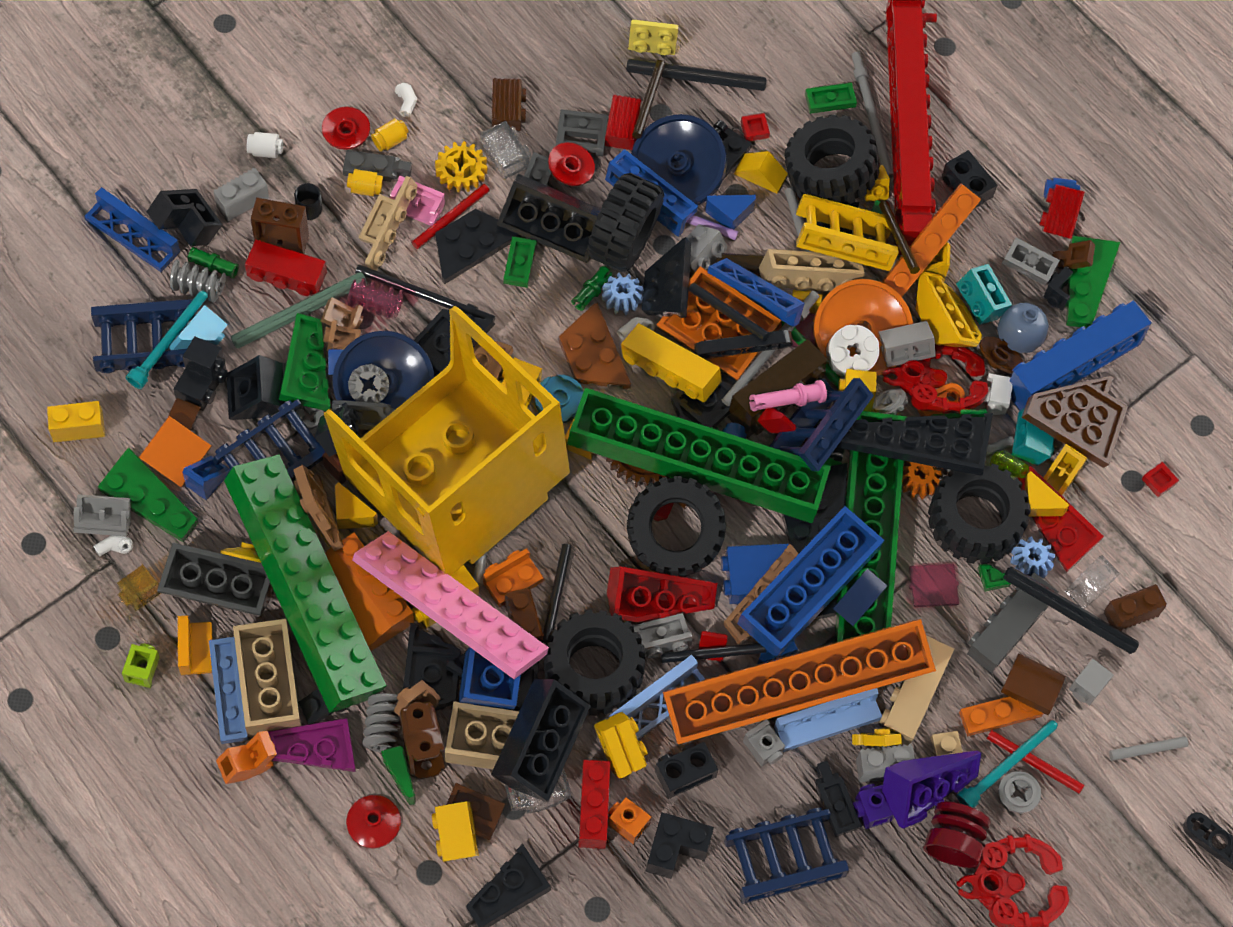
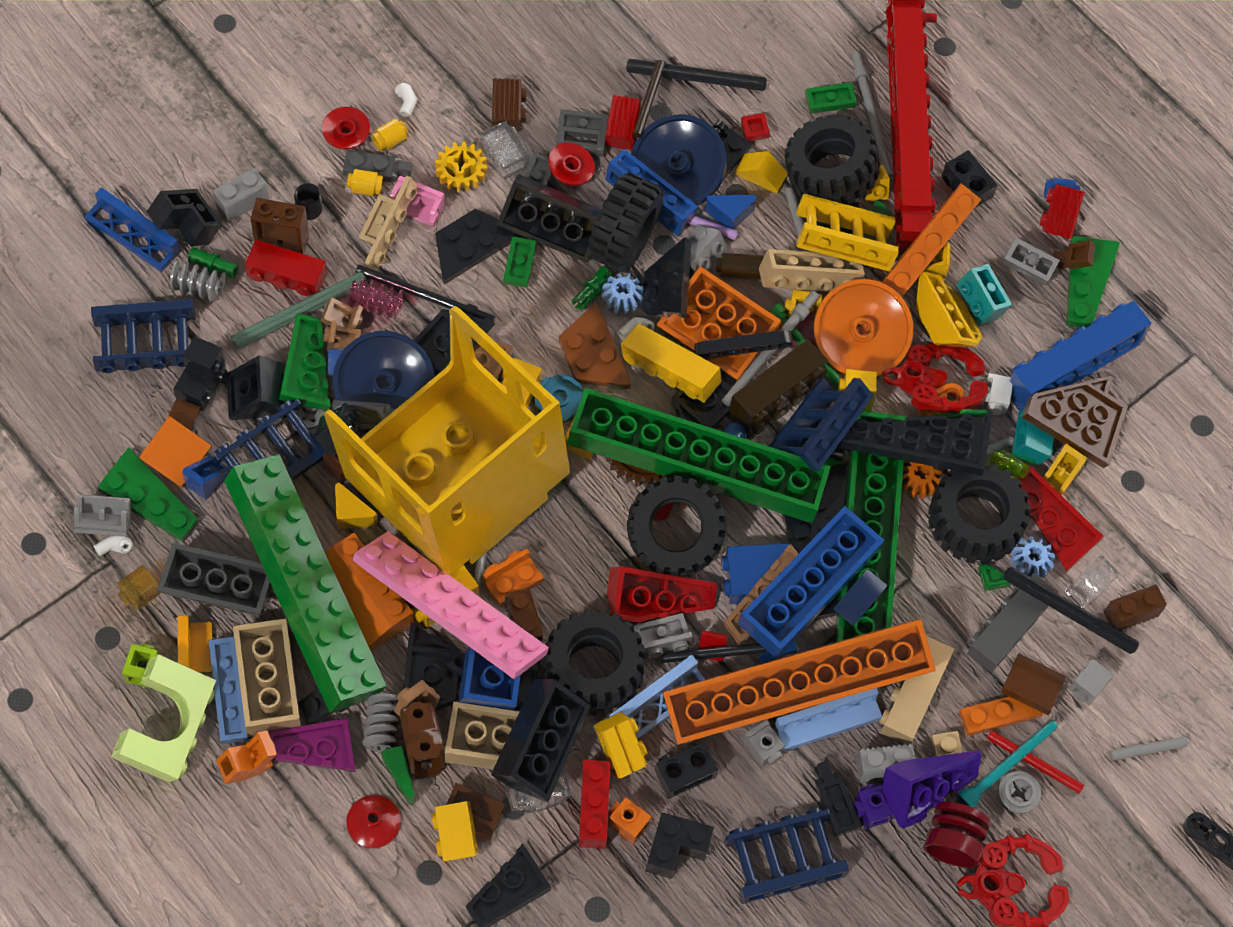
(76, 421): yellow brick -> none
(138, 376): teal piece -> none
(191, 694): none -> yellowish green arch
(205, 326): medium azure slope -> none
(246, 552): yellow dish -> none
(264, 144): white brick -> none
(316, 503): medium nougat wing -> none
(380, 382): light grey gear -> none
(450, 216): red bar -> none
(557, 591): black bar -> none
(653, 37): light yellow bracket -> none
(729, 312): black bar -> none
(759, 291): blue fence -> none
(776, 421): red slope -> none
(798, 395): bright pink pin -> none
(852, 336): white brick -> none
(880, 737): yellow plate -> none
(890, 402): light grey gear -> none
(899, 237): dark brown bar -> none
(907, 343): light grey hinge -> none
(934, 585): clear pink piece -> none
(998, 354): reddish brown dish -> none
(1023, 327): sand blue cylinder -> none
(1043, 499): yellow slope -> none
(1054, 292): black bracket -> none
(1160, 479): red plate -> none

